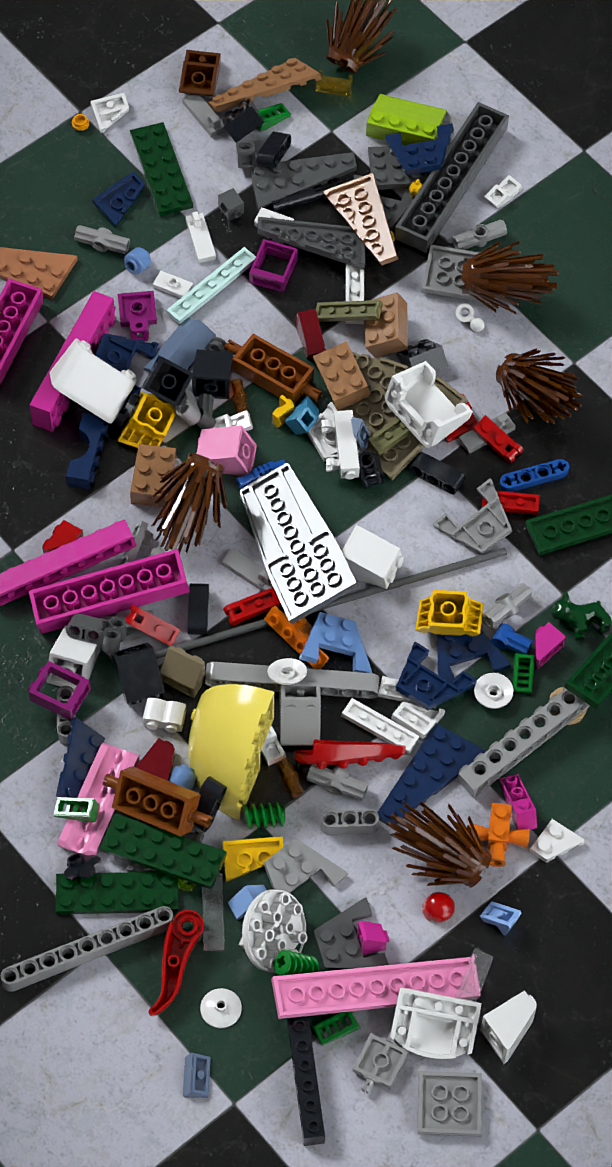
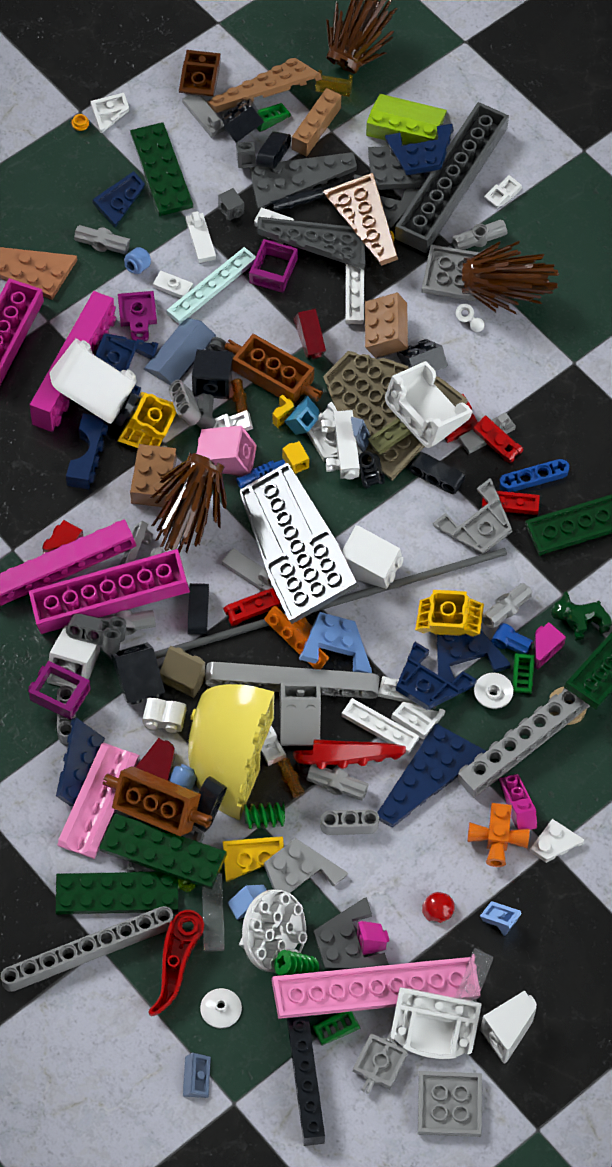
(81, 866): black plate -> none
(89, 809): green slope -> none
(152, 625): red plate -> none
(167, 380): black slope -> none
(287, 671): white dish -> none
(296, 457): none -> yellow brick
(316, 122): none -> medium nougat brick
(342, 375): medium nougat brick -> none
(349, 310): olive plate -> none
(415, 187): yellow plate -> none
(456, 851): reddish brown plant -> none
(537, 385): reddish brown plant -> none

